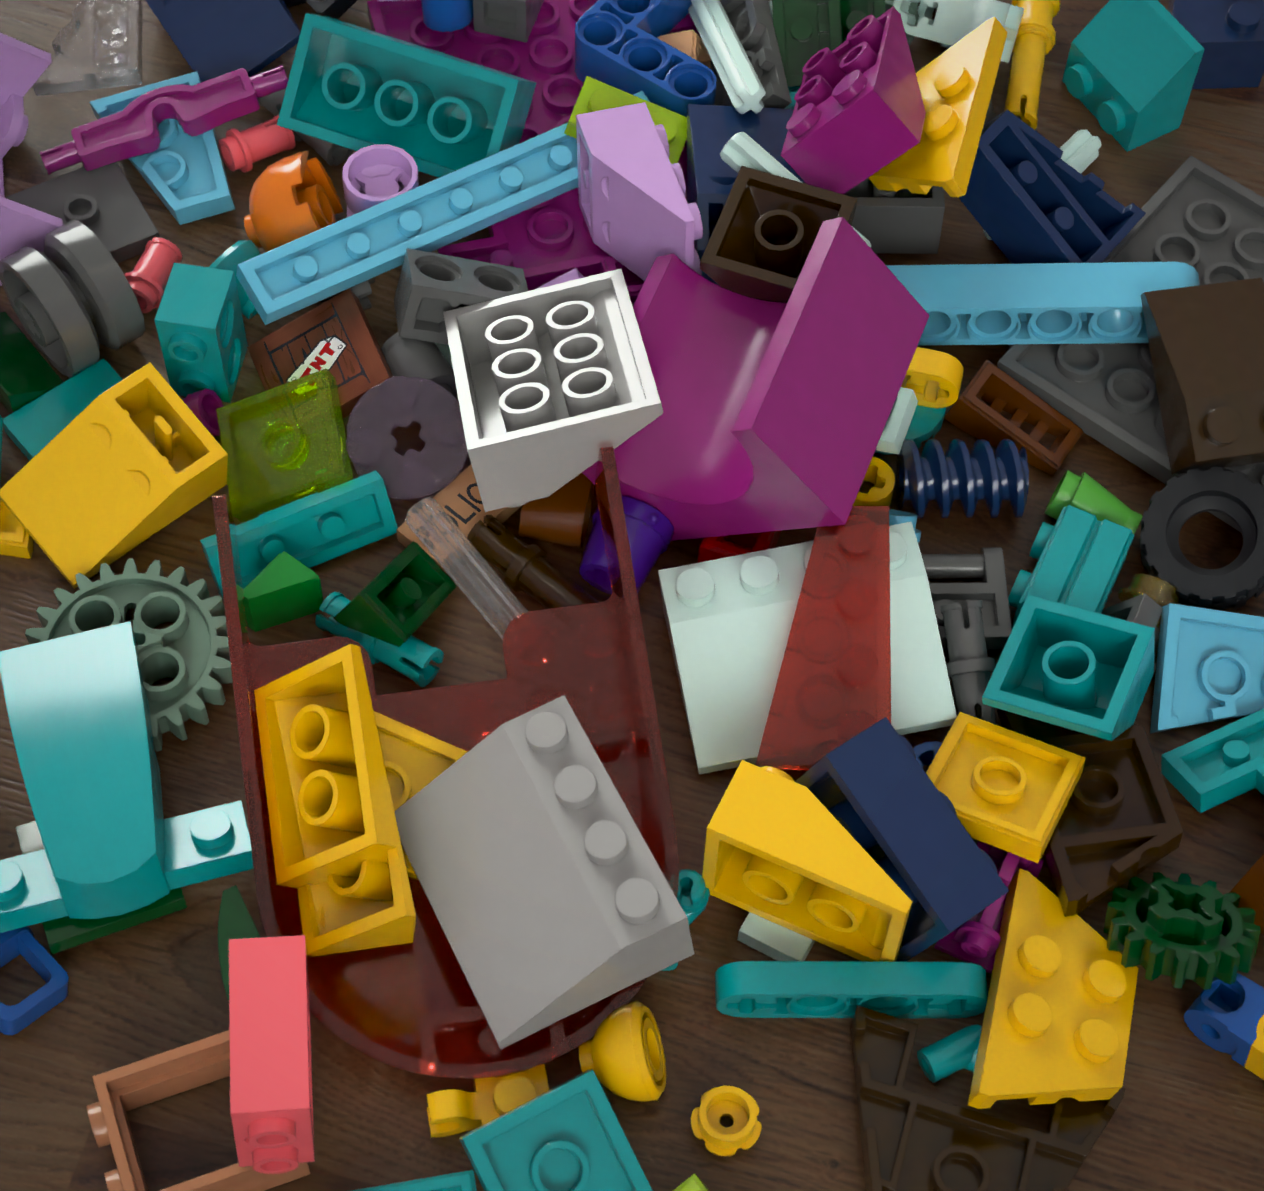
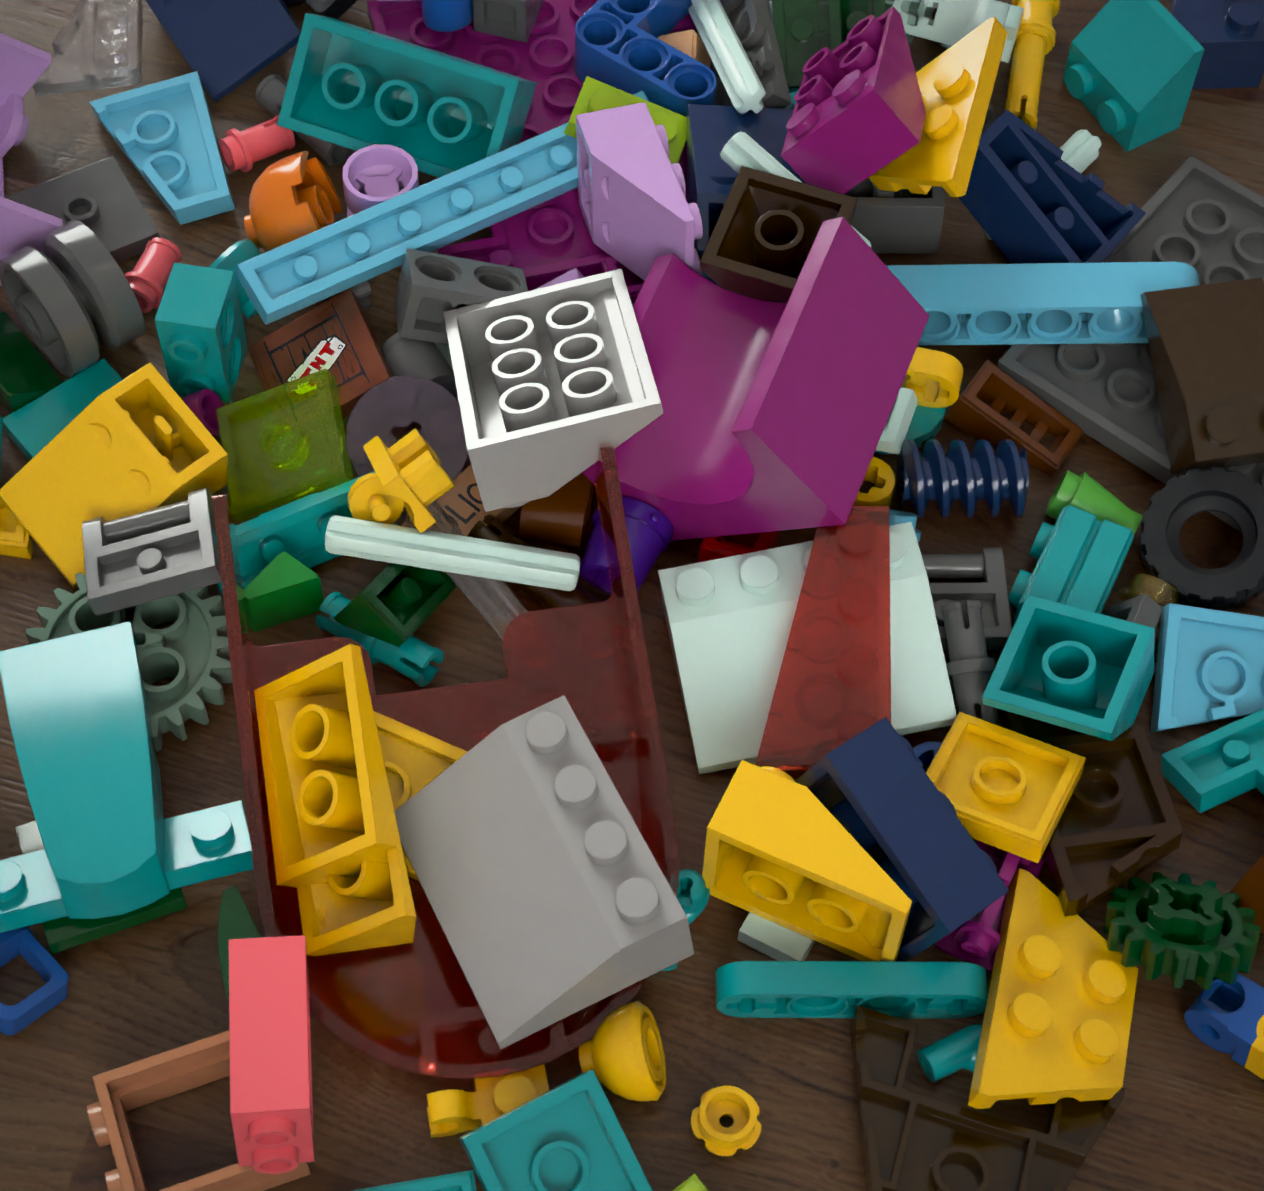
(136, 127): magenta piece -> none
(151, 554): none -> dark grey plate
(404, 476): none -> yellow hips
(452, 553): none -> light aqua axle

